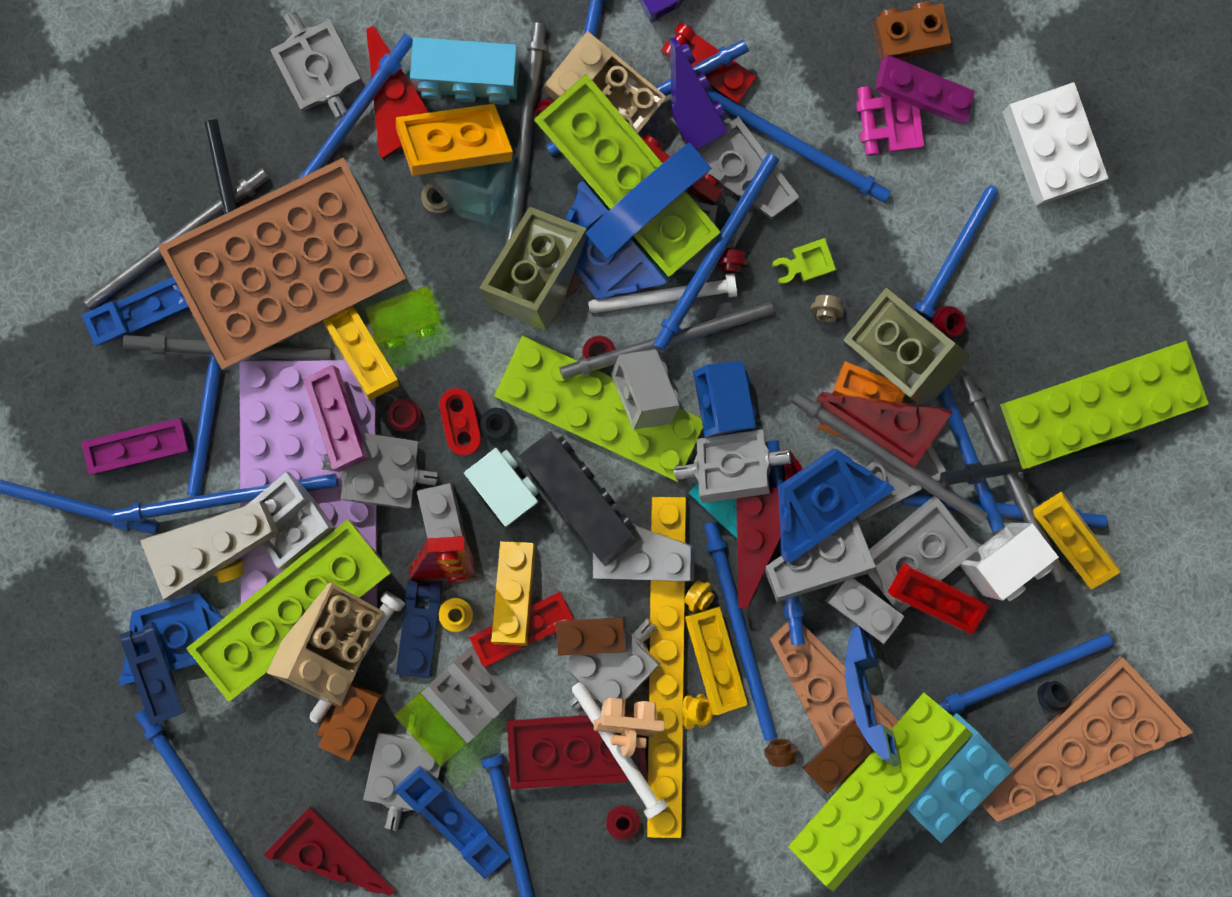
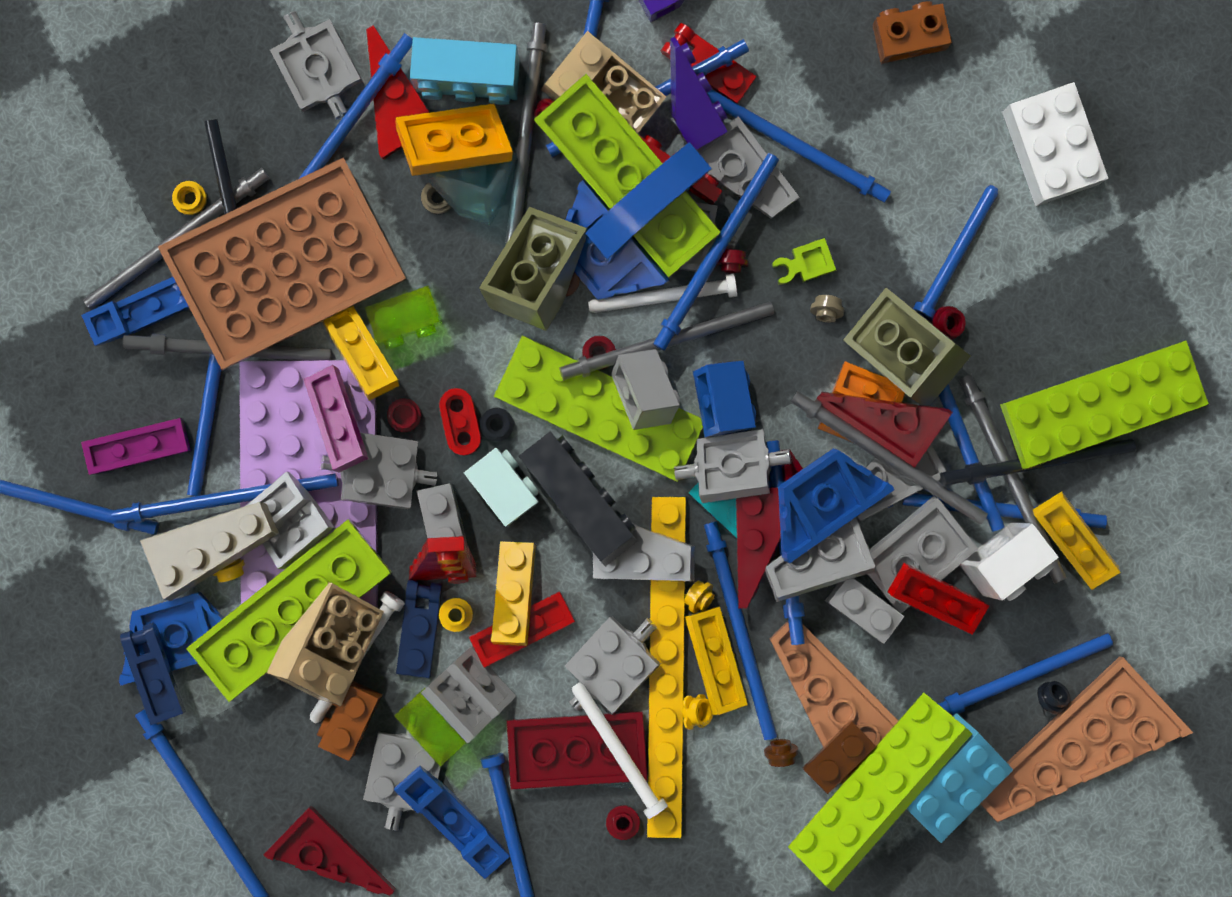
(179, 195): none -> yellow plate
(591, 636): reddish brown plate -> none
(614, 721): light nougat hips -> none
(859, 658): blue slope -> none
(901, 119): dark pink plate -> none
(924, 90): magenta plate -> none

